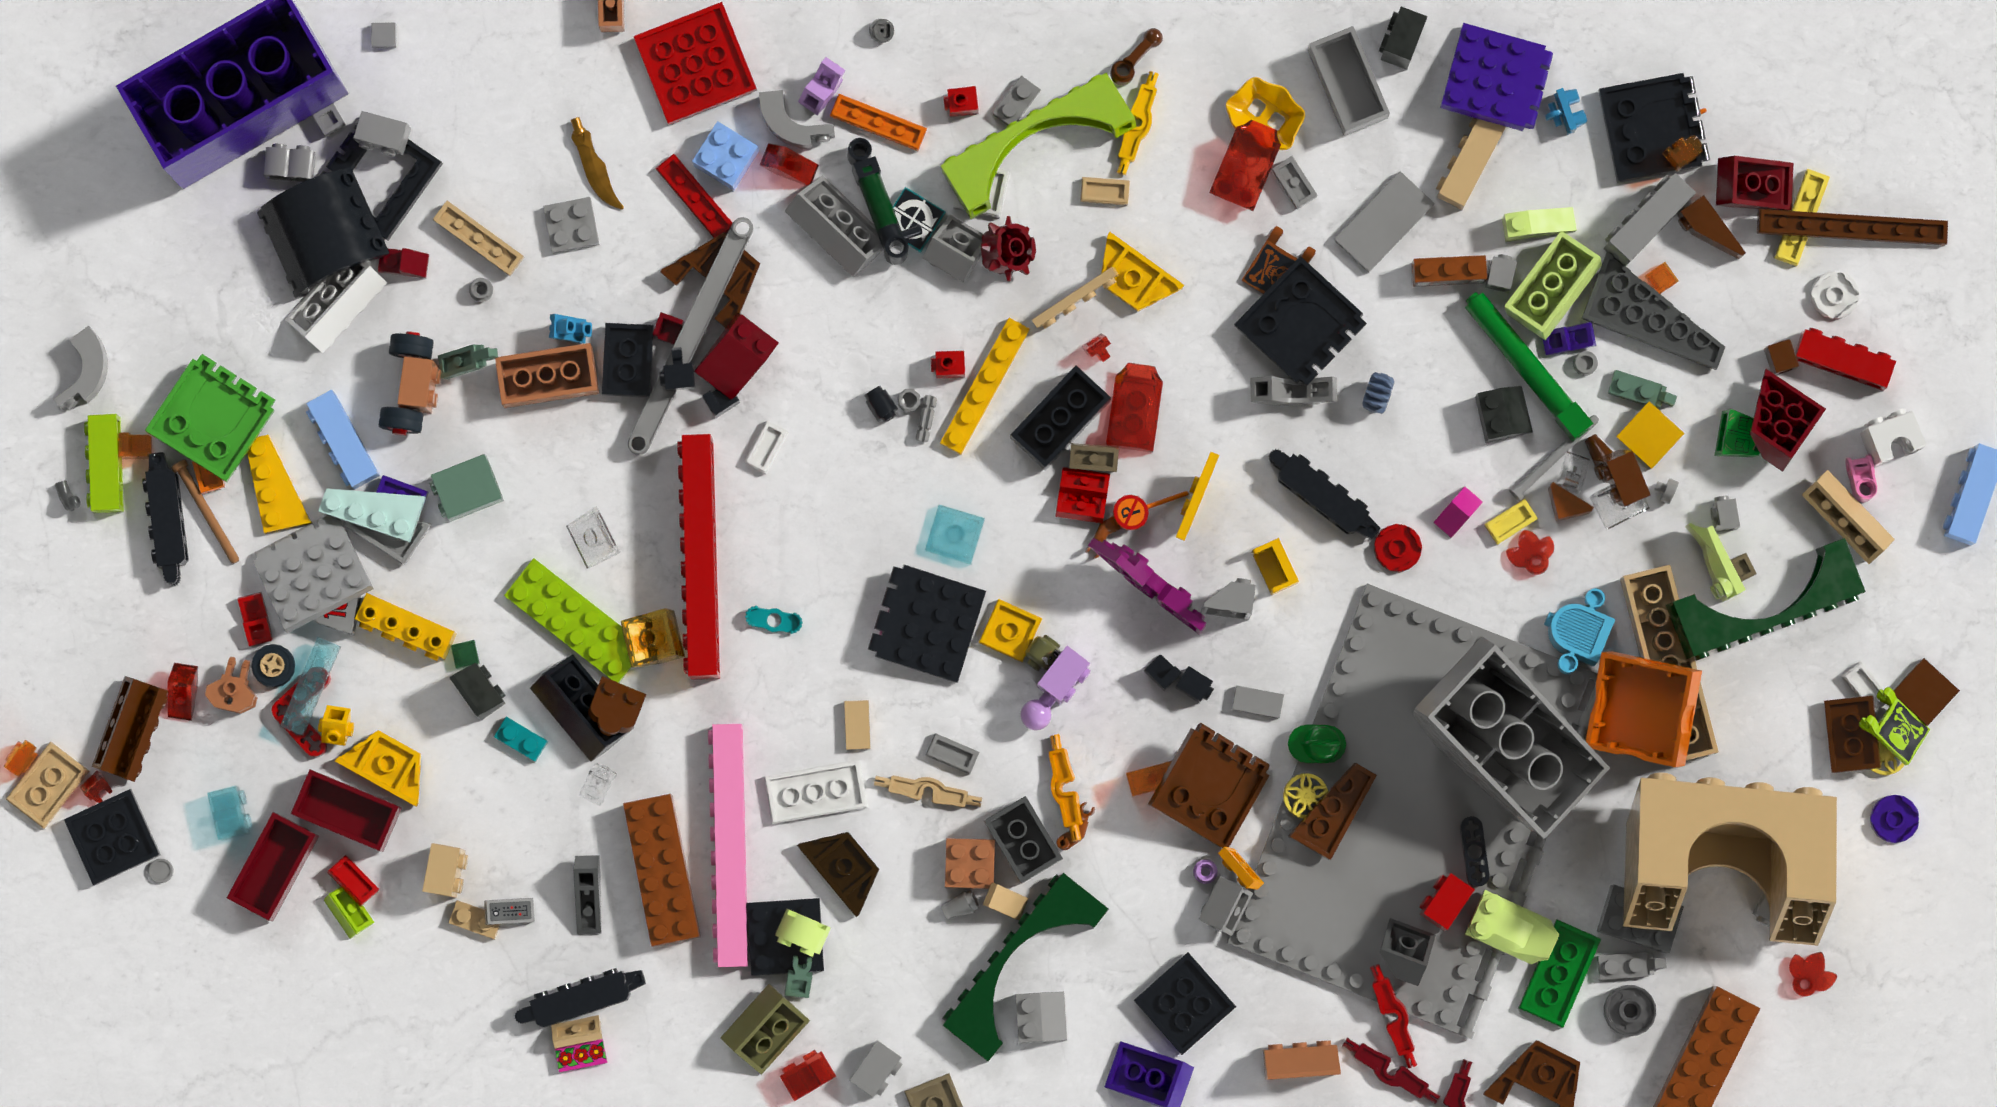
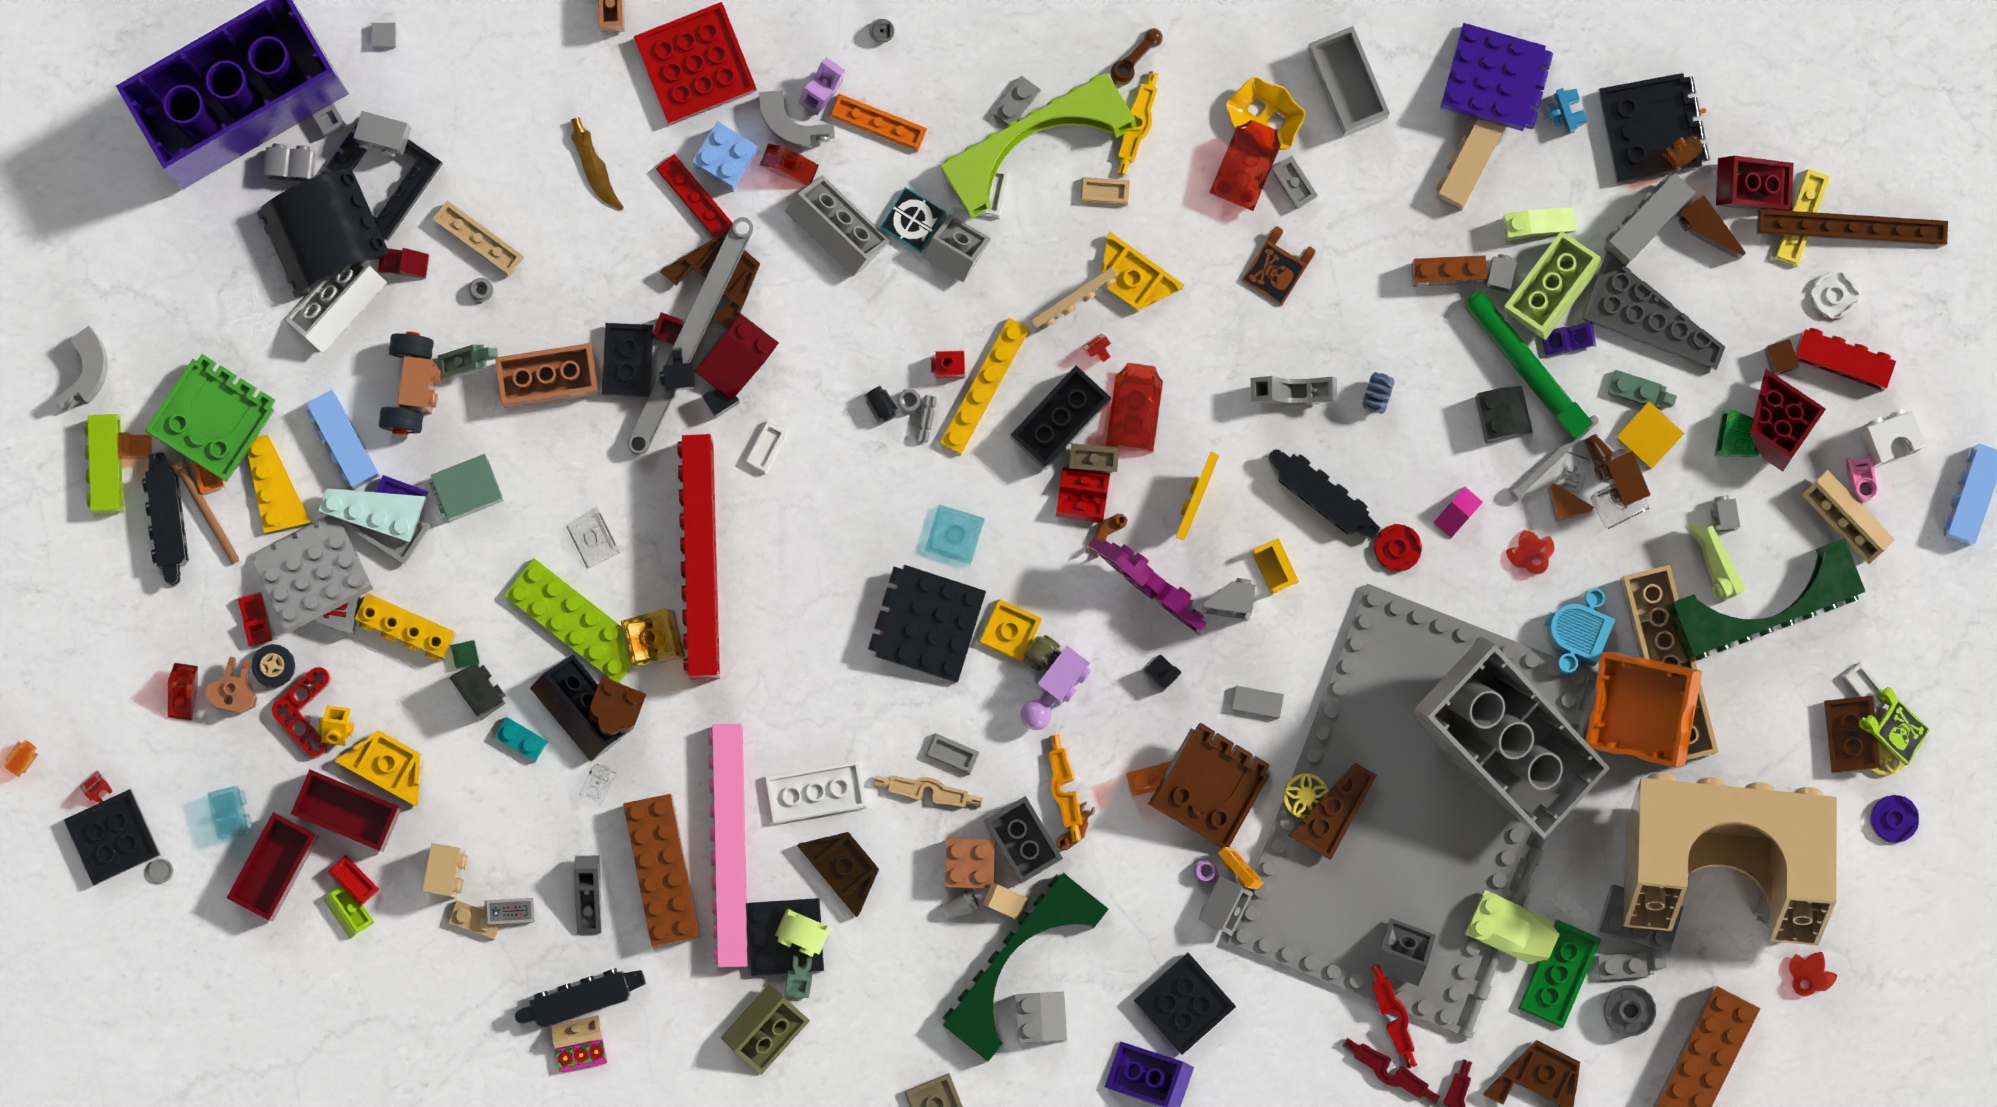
(47, 785): tan tile -> none
(68, 501): dark grey arm -> none
(130, 728): reddish brown brick -> none
(310, 686): clear light blue plate -> none
(569, 328): dark azure hips -> none
(571, 225): light grey plate -> none
(758, 618): teal piece -> none
(807, 1075): clear red brick -> none
(857, 725): tan tile -> none
(868, 177): piece -> none
(876, 1069): light grey brick -> none
(961, 101): red brick -> none
(1007, 248): dark red brick -> none
(1132, 512): piece -> none
(1195, 685): black brick -> none
(1301, 322): black hinge -> none
(1301, 1060): nougat slope -> none
(1317, 743): green piece -> none
(1384, 221): light grey tile -> none
(1405, 32): pearl dark grey brick -> none
(1446, 901): red brick -> none
(1466, 834): black beam -> none
(1510, 521): light yellow tile -> none
(1585, 363): light grey tile -> none
(1661, 278): clear orange tile -> none
(1667, 490): light grey tile -> none
(1743, 567): dark tan tile -> none
(1925, 691): reddish brown tile -> none

